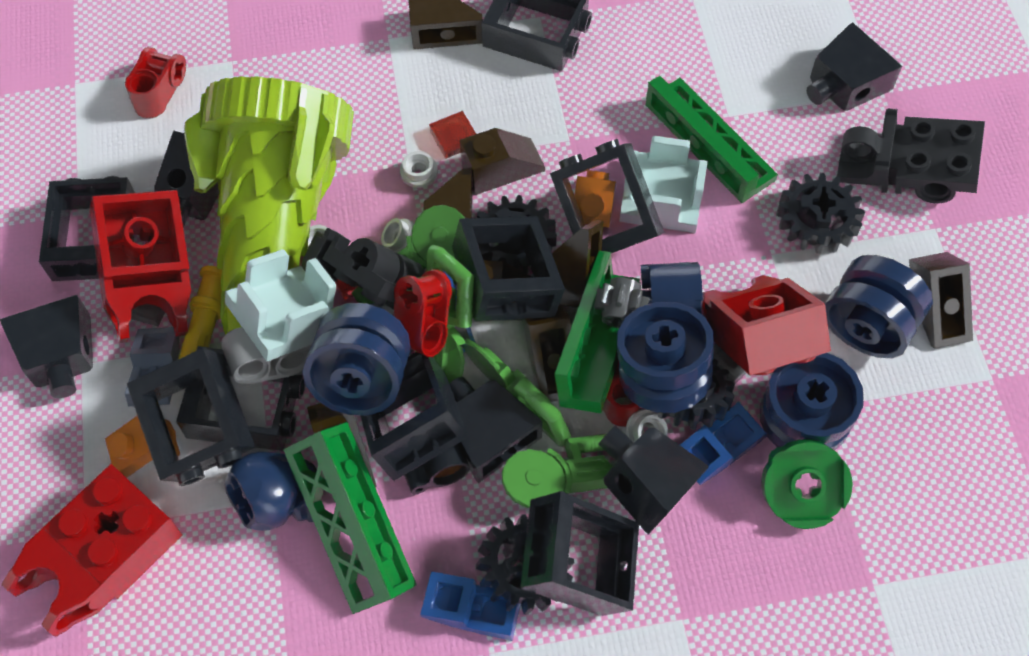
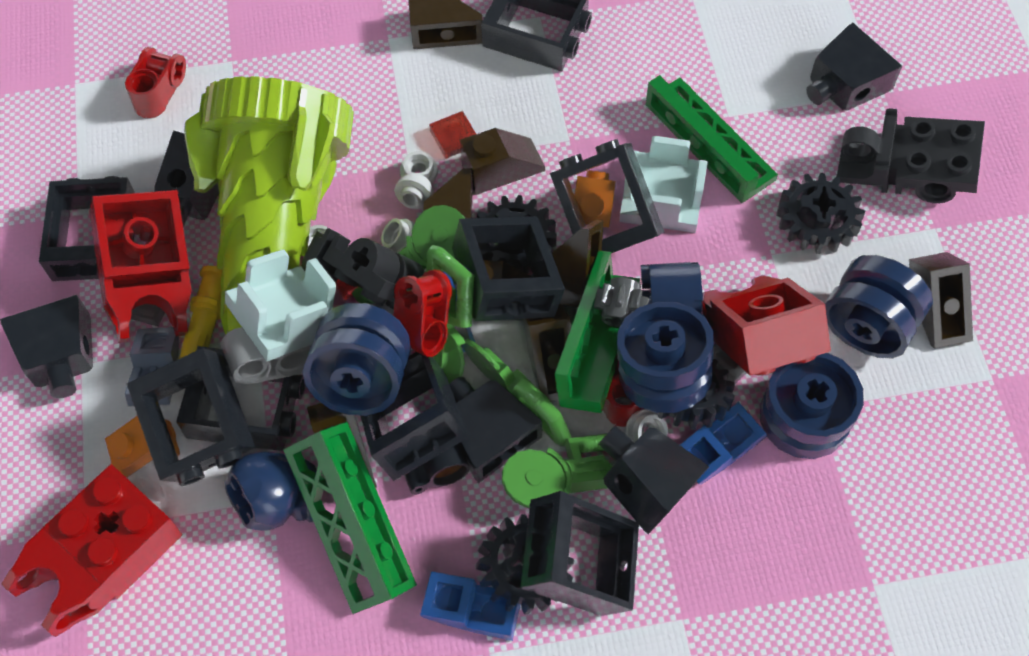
(413, 190): none -> white plate
(824, 501): green plate -> none

